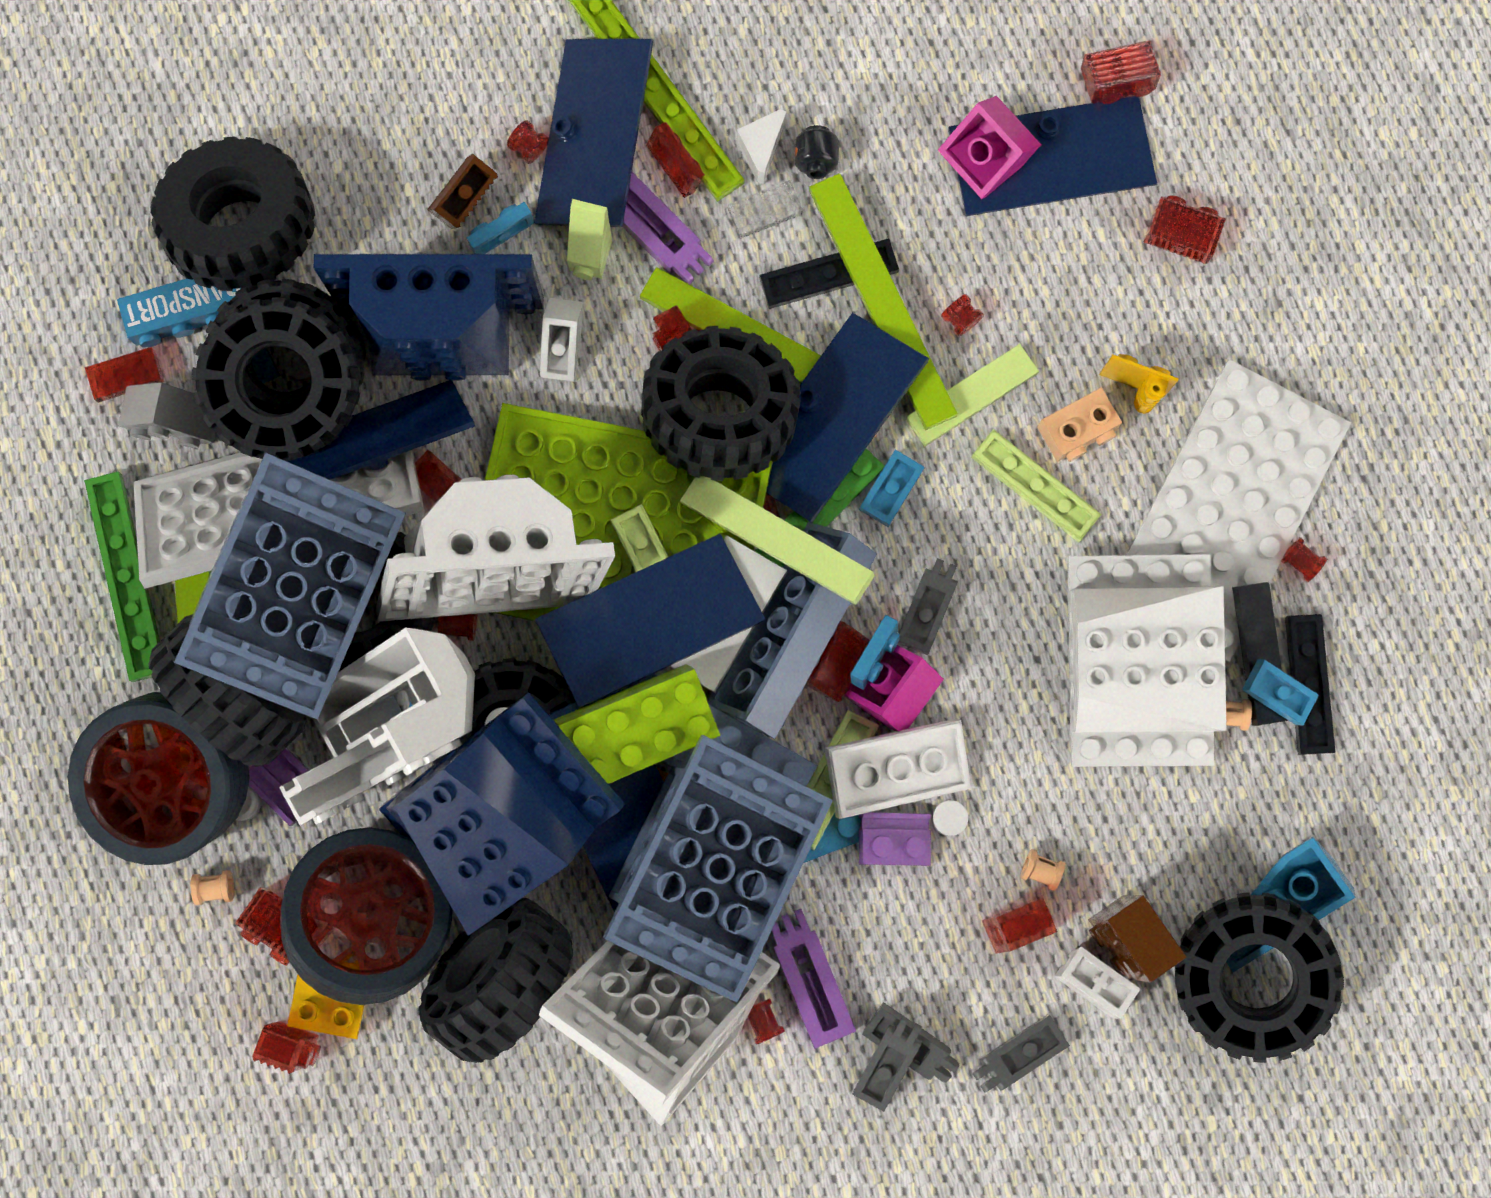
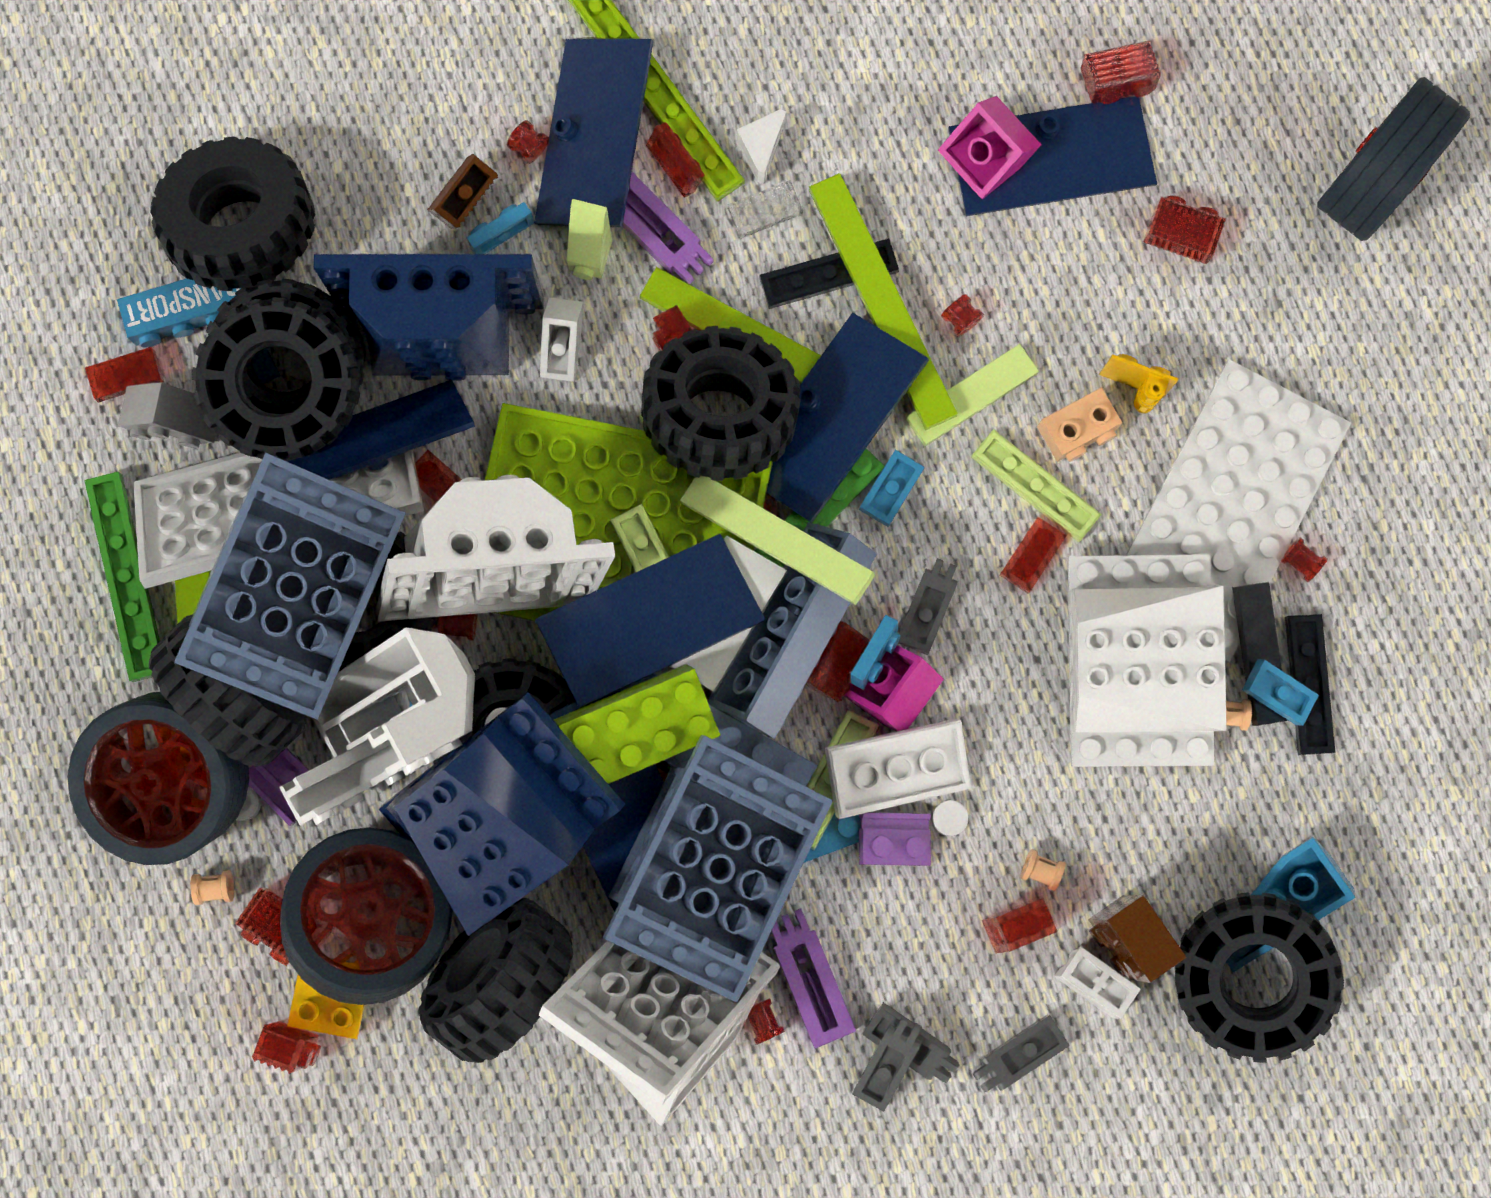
(816, 151): black head -> none
(1032, 555): none -> clear red plate
(1394, 159): none -> black wheel

